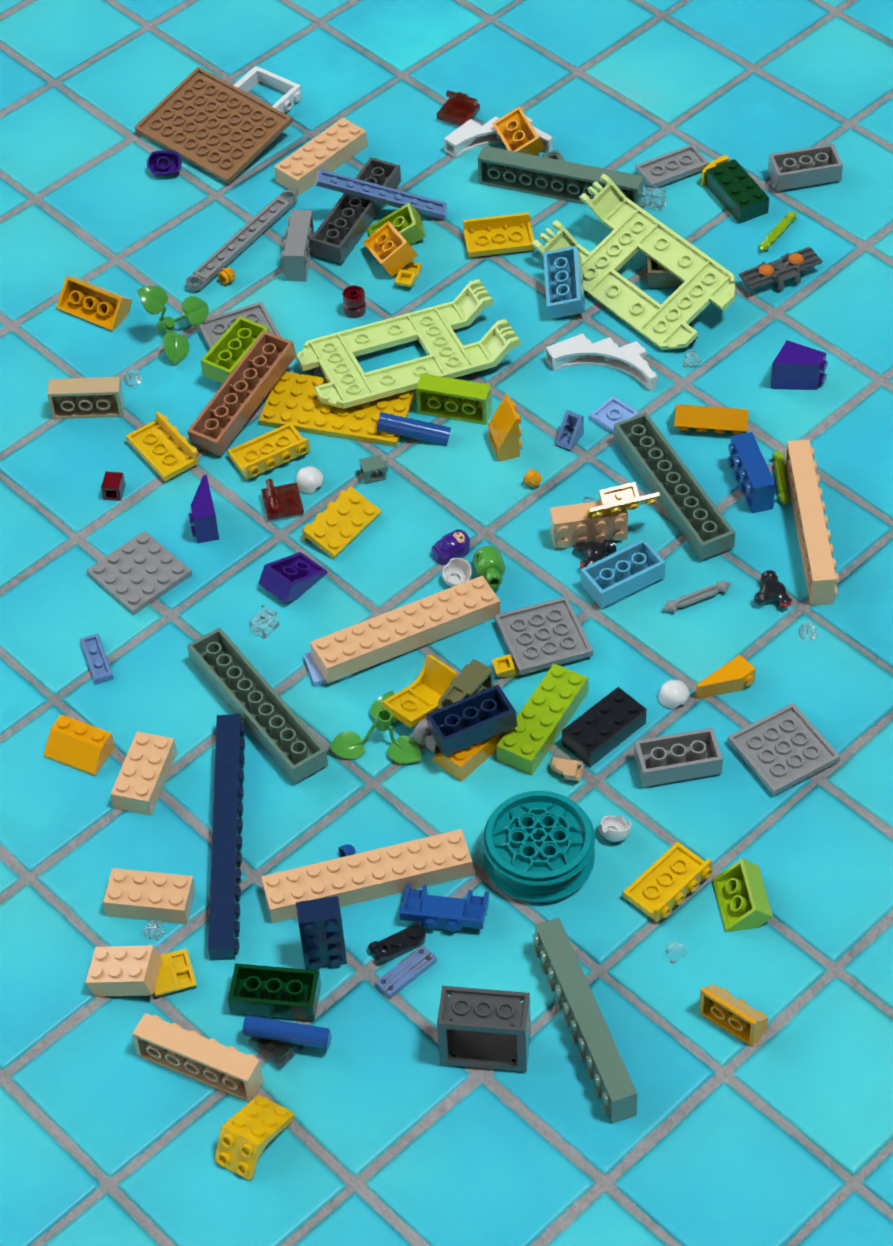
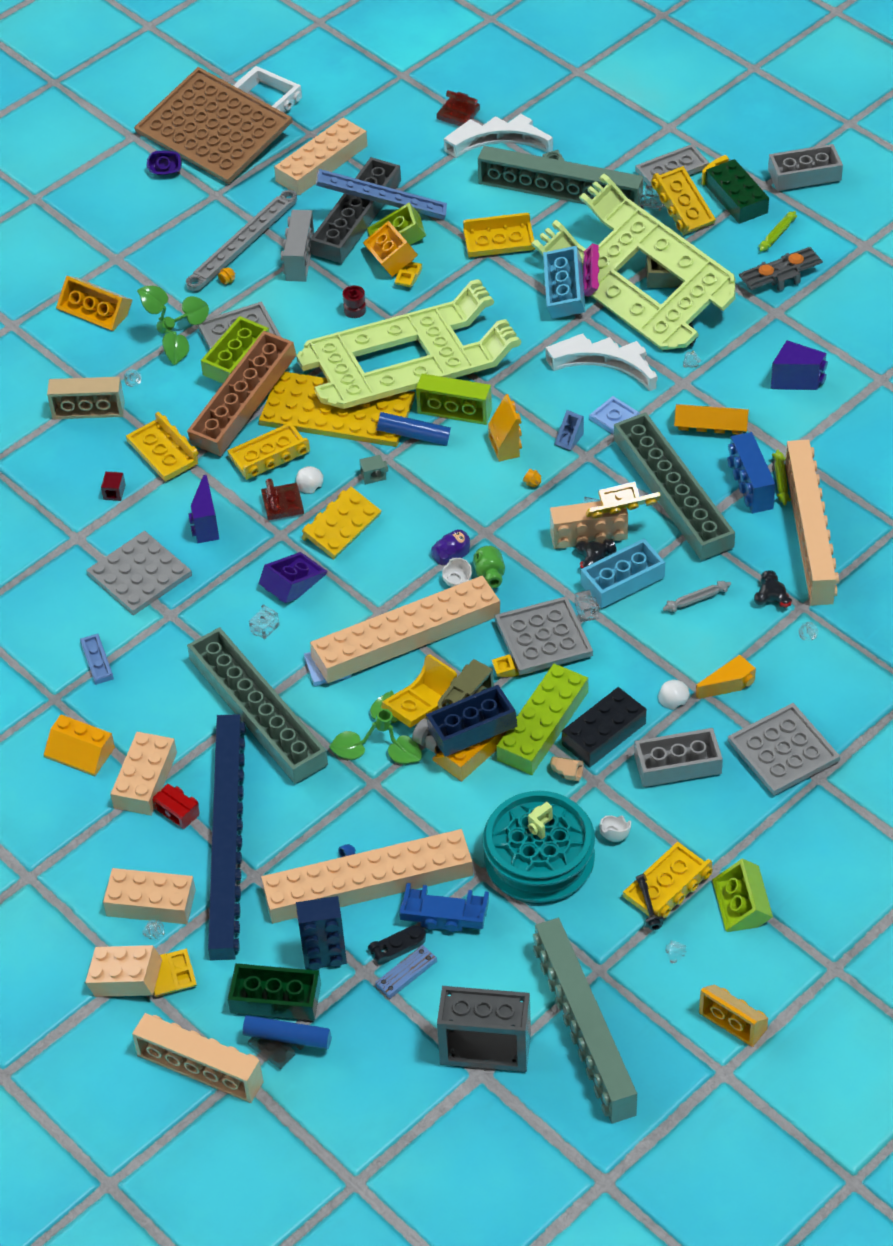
(176, 805): none -> red brick
(249, 1133): yellow bracket -> none
(518, 133): light orange slope -> none
(538, 818): none -> yellowish green bracket
(586, 606): none -> clear brick
(591, 270): none -> dark pink plate
(653, 922): none -> black piece
(682, 200): none -> yellow bracket

